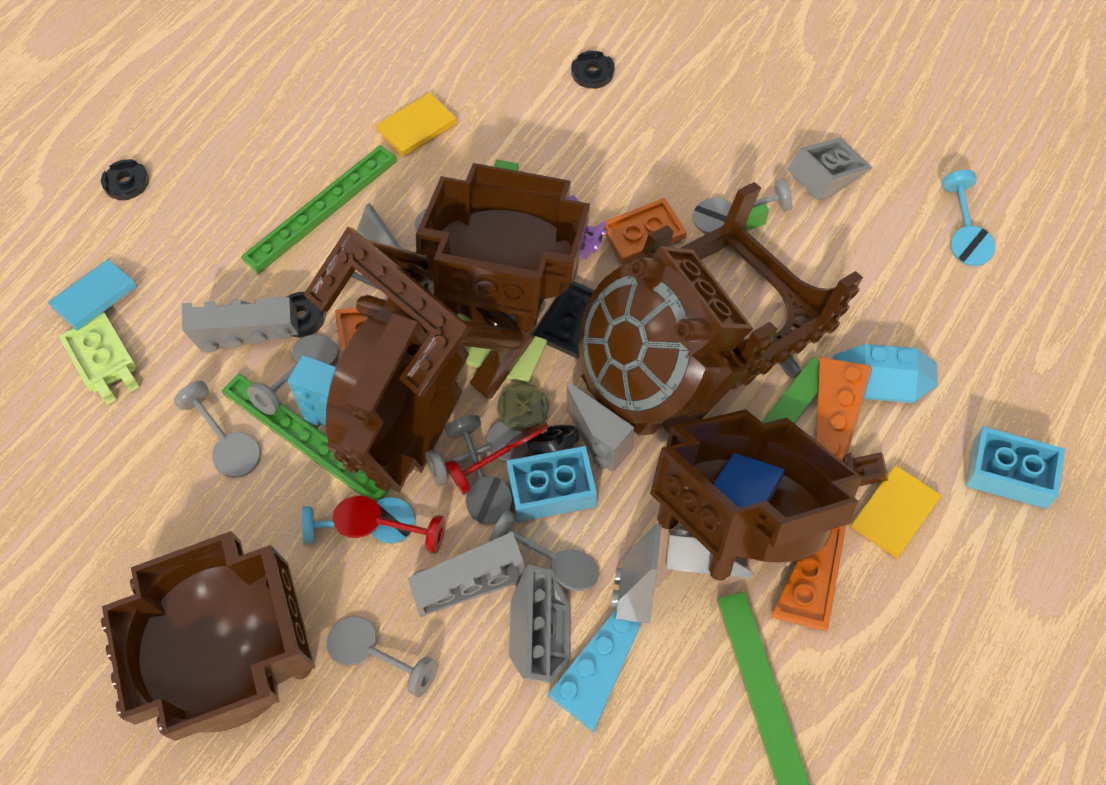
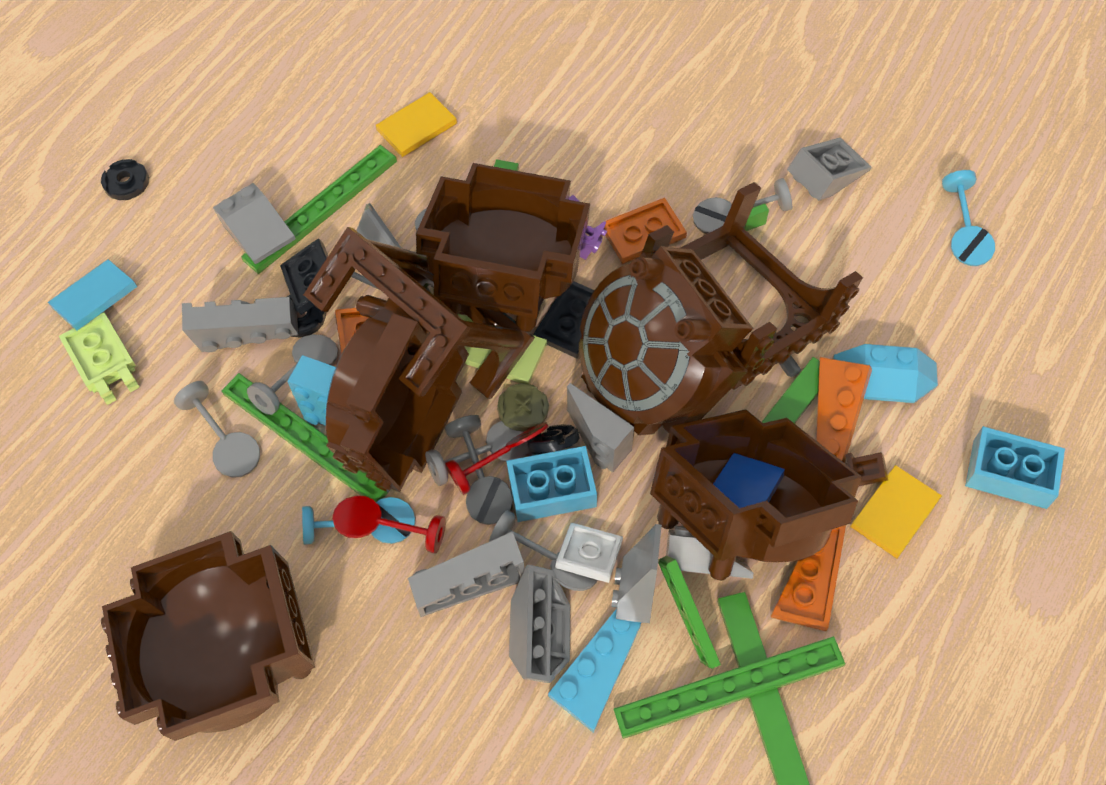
(254, 223): none -> light grey slope
(300, 272): none -> black tile
(355, 640): light grey piece -> none
(588, 78): black tile -> none
(589, 552): none -> white tile
(688, 611): none -> bright green tile
(728, 687): none -> bright green tile

